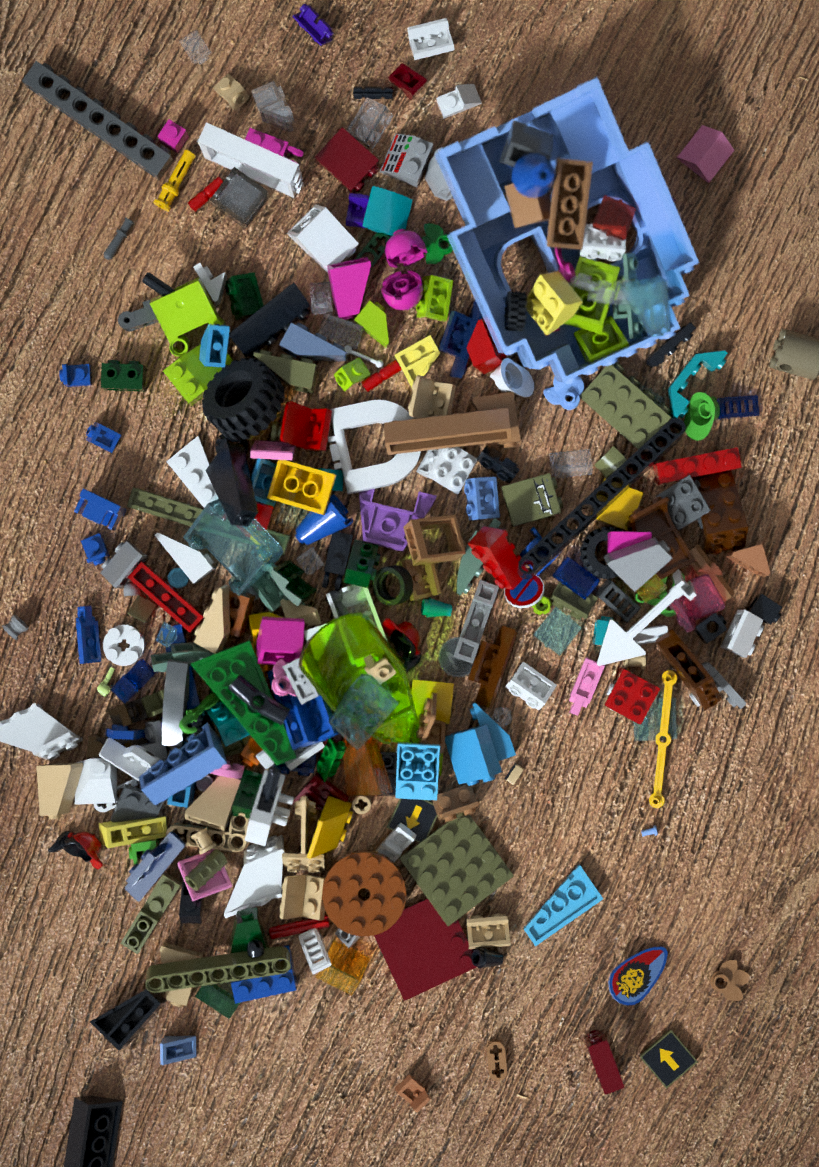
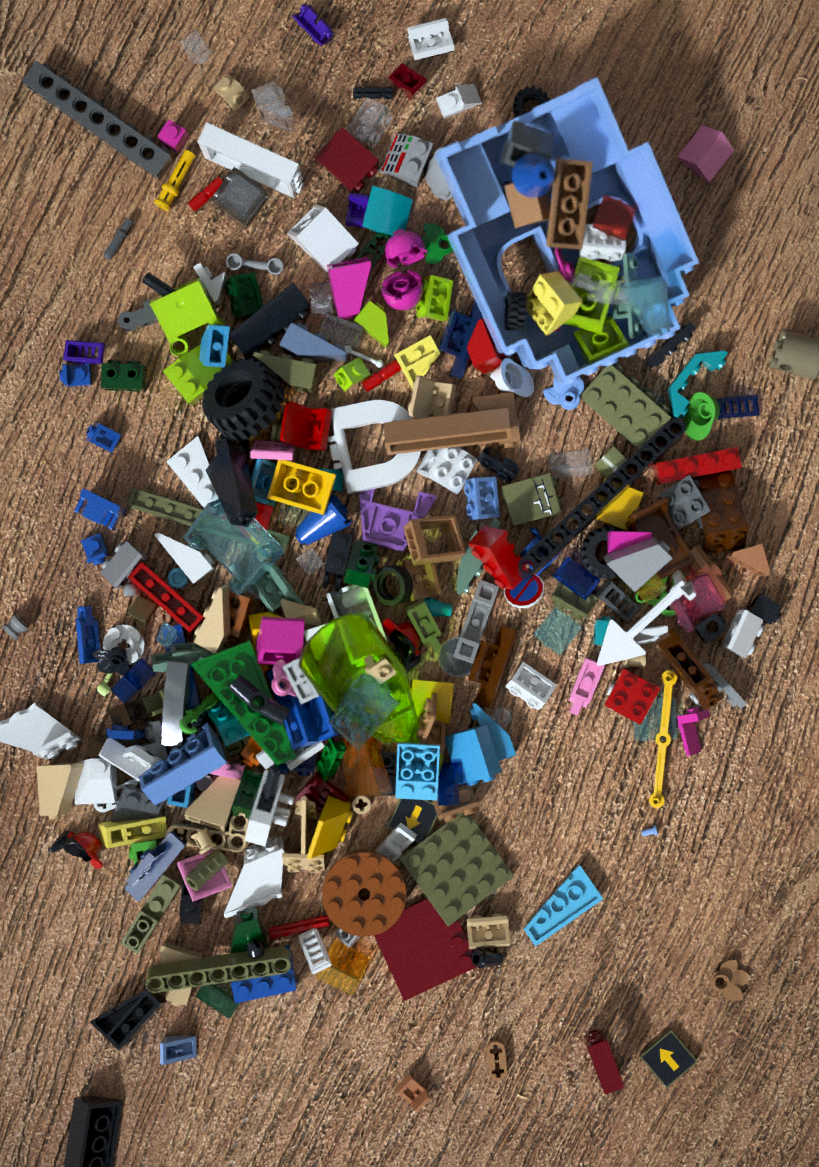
(70, 351): none -> dark purple slope
(112, 660): none -> black plate
(236, 262): none -> light grey bar
(272, 144): dark pink hinge -> none
(291, 584): dark green slope -> none
(302, 897): tan bracket -> none
(424, 624): none -> olive hinge
(449, 778): none -> clear blue slope
(514, 773): tan piece -> none
(526, 94): none -> black tyre
(546, 606): lime plate -> none
(637, 975): shield -> none
(688, 730): none -> dark pink bracket

